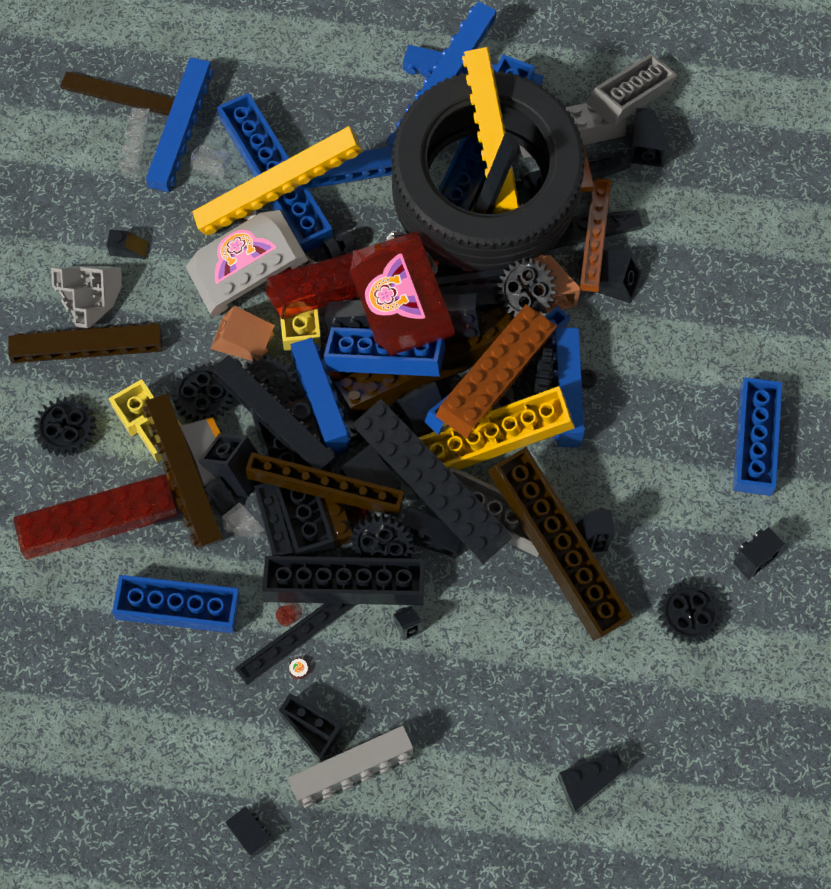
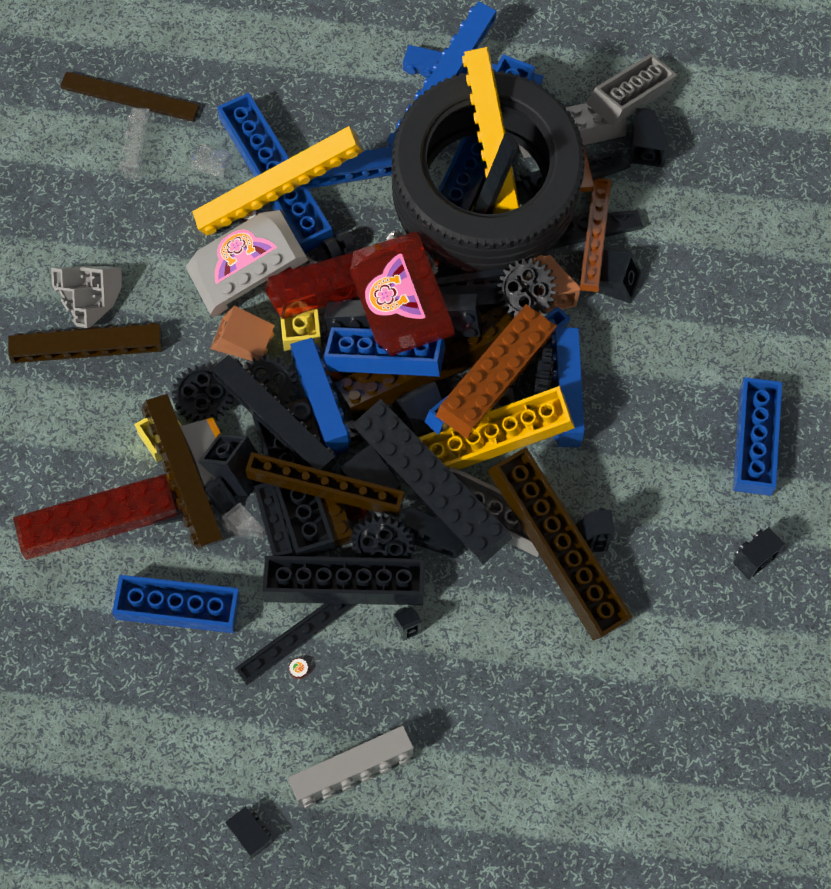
(59, 441): black gear -> none
(126, 244): black slope -> none
(128, 404): light yellow brick -> none
(179, 125): blue brick -> none
(285, 615): clear red tile -> none
(311, 726): black wedge -> none
(588, 379): black tile -> none
(589, 779): black wedge -> none
(672, 615): black gear -> none

